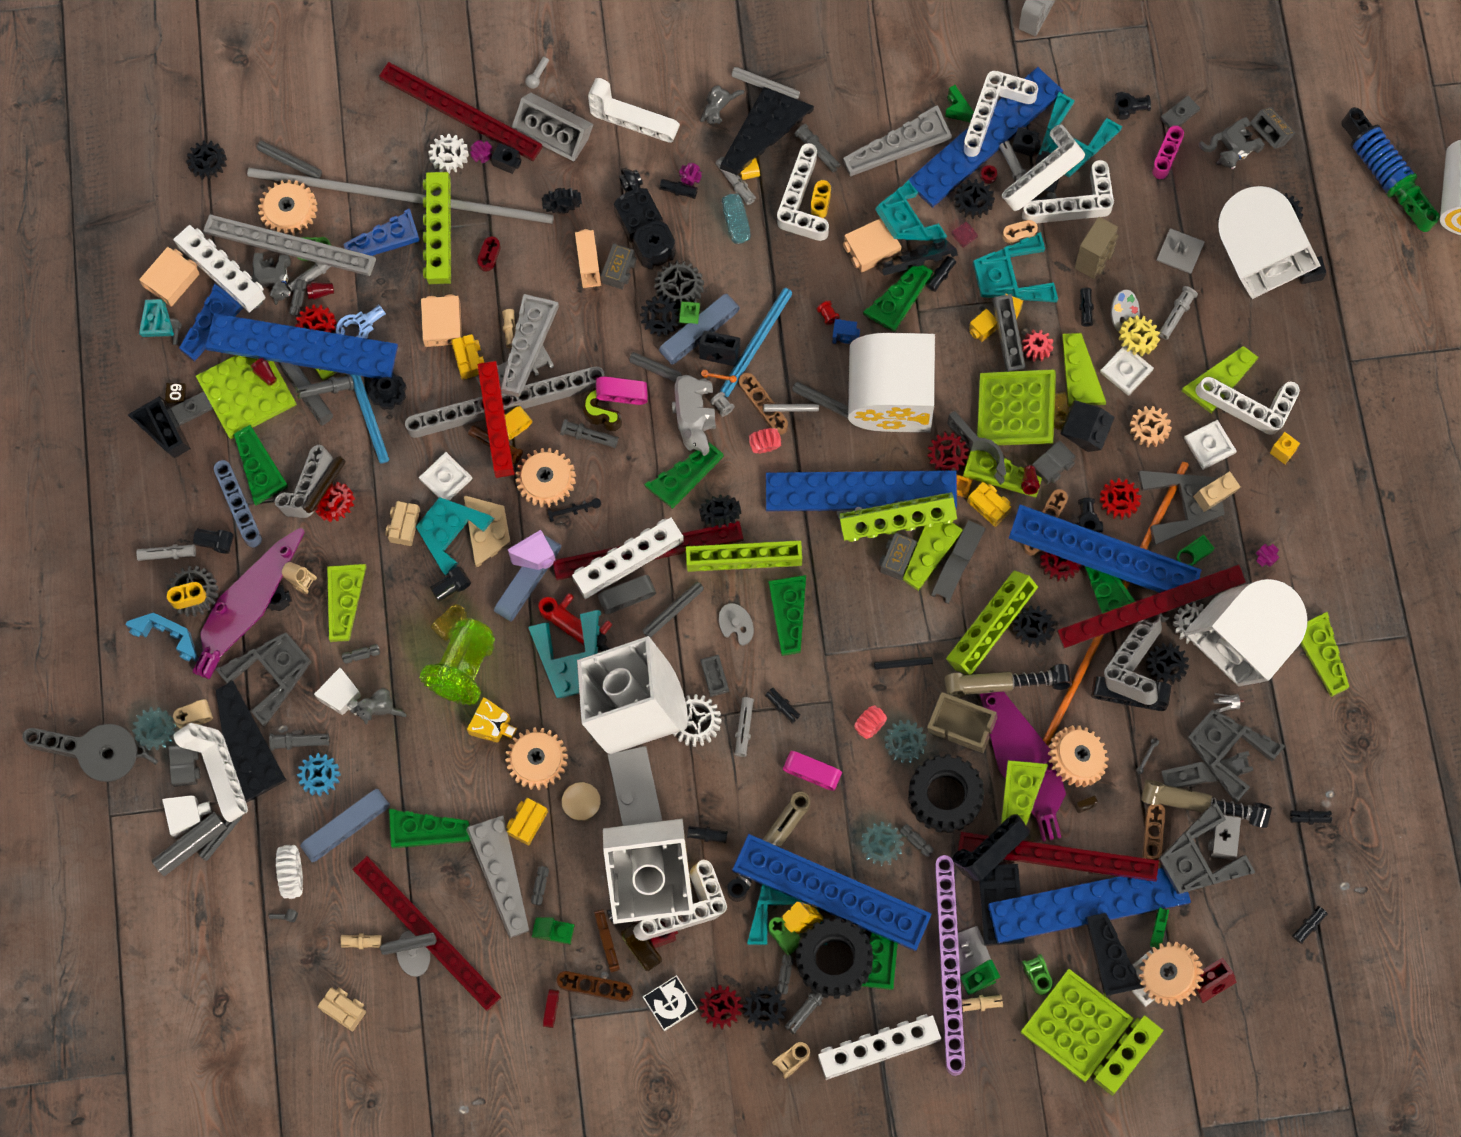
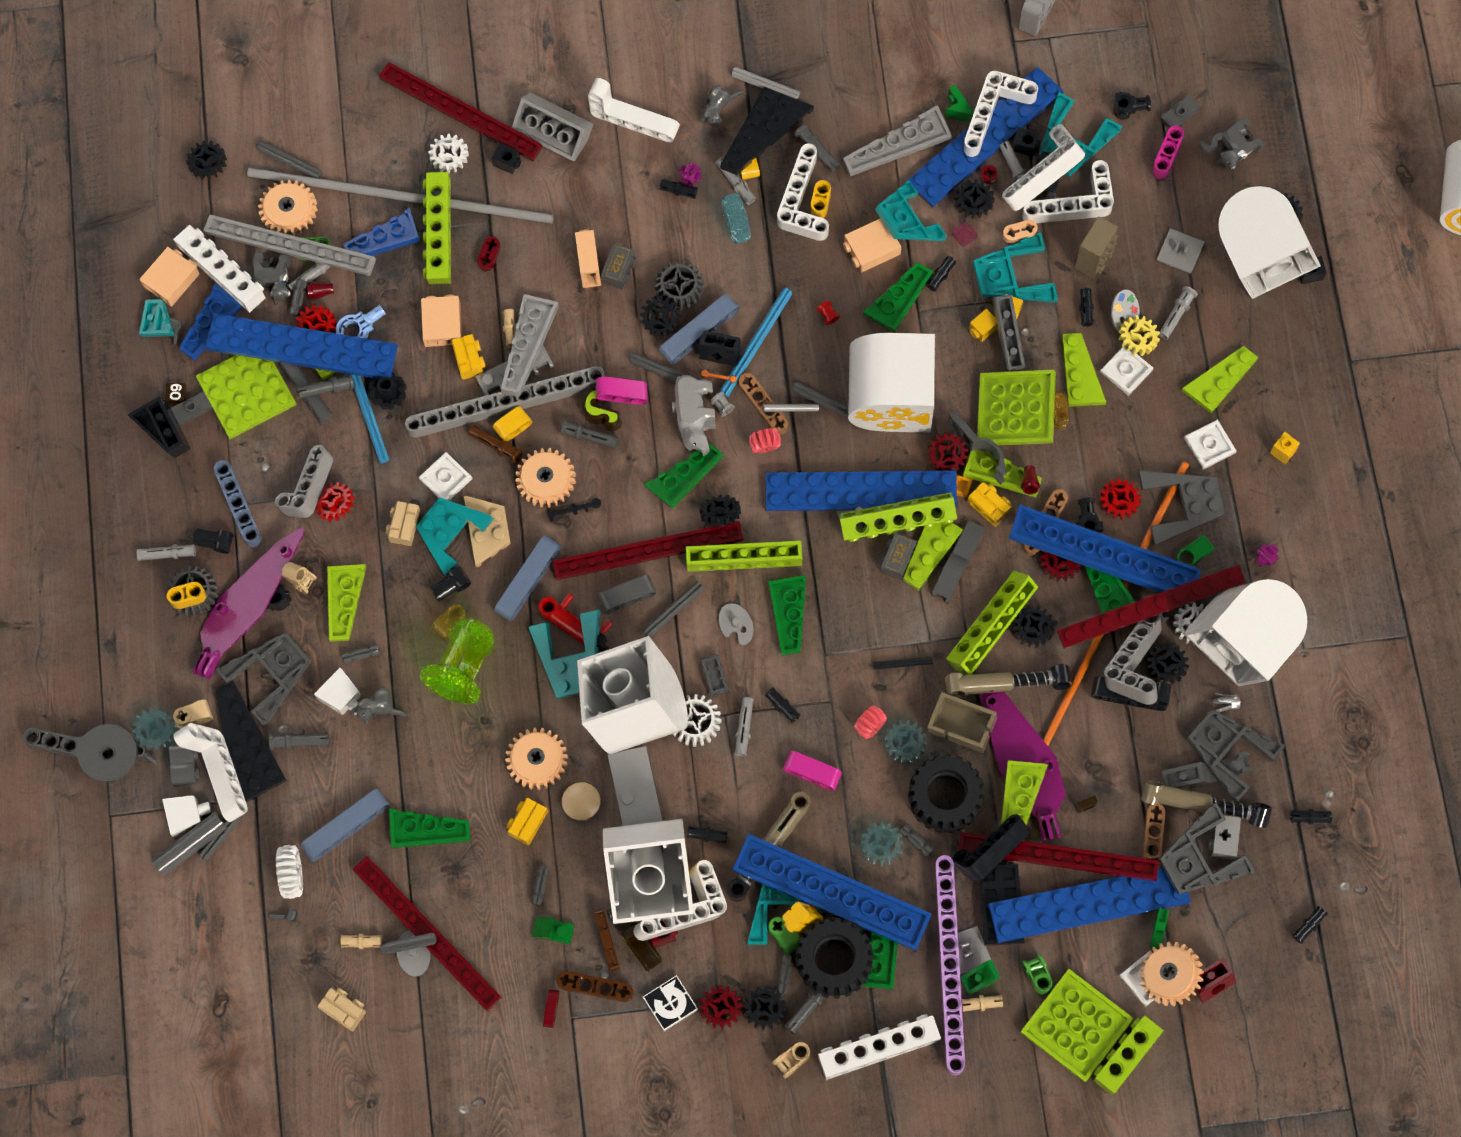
(143, 625): dark azure slope -> none
(260, 470): green wing -> none
(263, 370): dark red cone -> none
(314, 780): dark azure gear -> none
(324, 484): dark brown axle -> none
(481, 151): magenta gear -> none
(490, 722): yellow torso -> none
(495, 419): red brick -> none
(497, 863): light grey wing -> none
(532, 80): light grey bar -> none
(532, 552): lavender slope -> none
(561, 200): black gear -> none
(623, 567): white brick -> none
(643, 222): black brick -> none
(689, 312): bright green bracket -> none
(845, 331): blue brick -> none
(917, 257): black wing -> none
(1034, 350): coral gear -> none
(1054, 462): dark grey brick -> none
(1078, 756): light nougat gear -> none
(1087, 426): black slope -> none
(1113, 965): black wing -> none
(1154, 419): light nougat gear -> none
(1154, 742): dark grey hinge -> none
(1216, 491): tan brick -> none
(1249, 405): white beam -> none
(1272, 127): dark grey brick -> none
(1324, 654): lime wing -> none
(1389, 168): piece -> none

